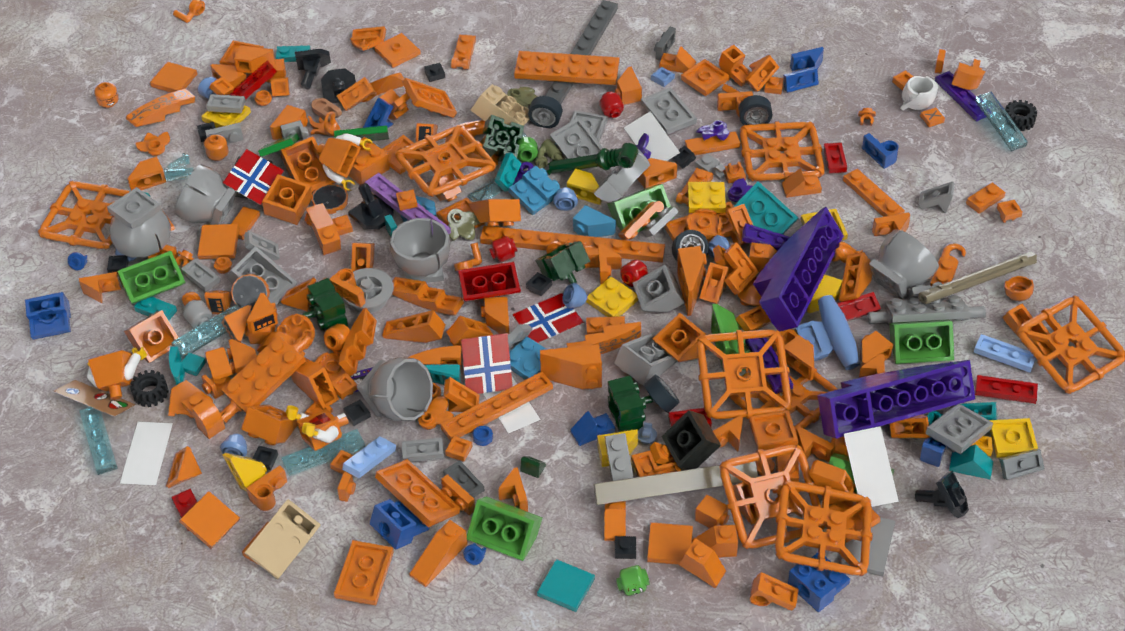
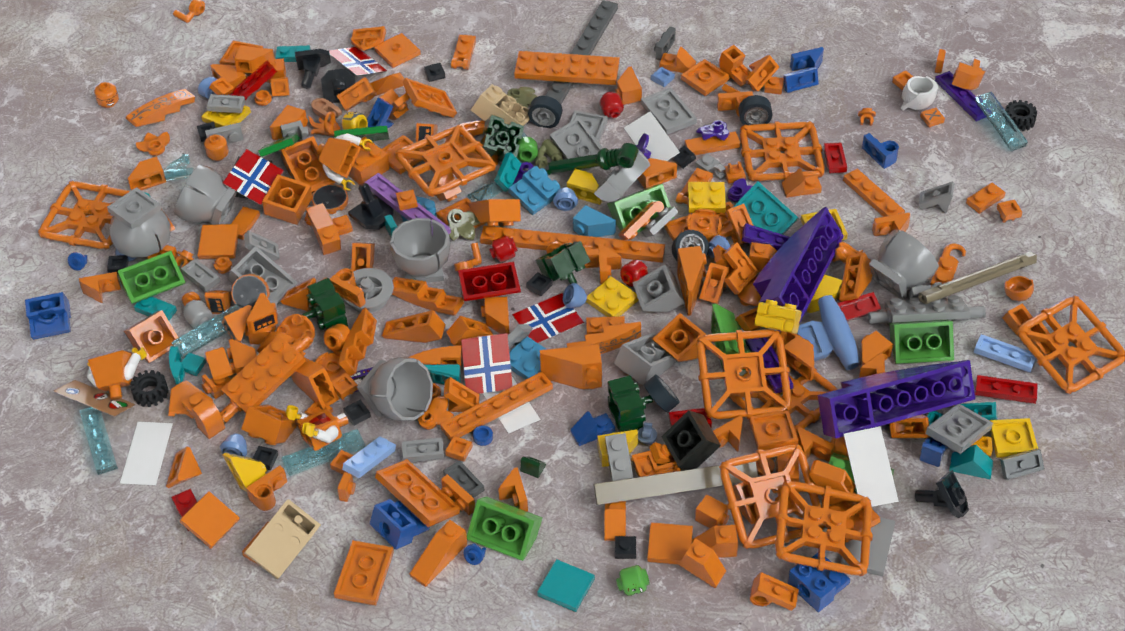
(173, 77): orange tile -> none
(354, 120): none -> yellow head
(356, 61): none -> sticker
(778, 317): none -> yellow brick

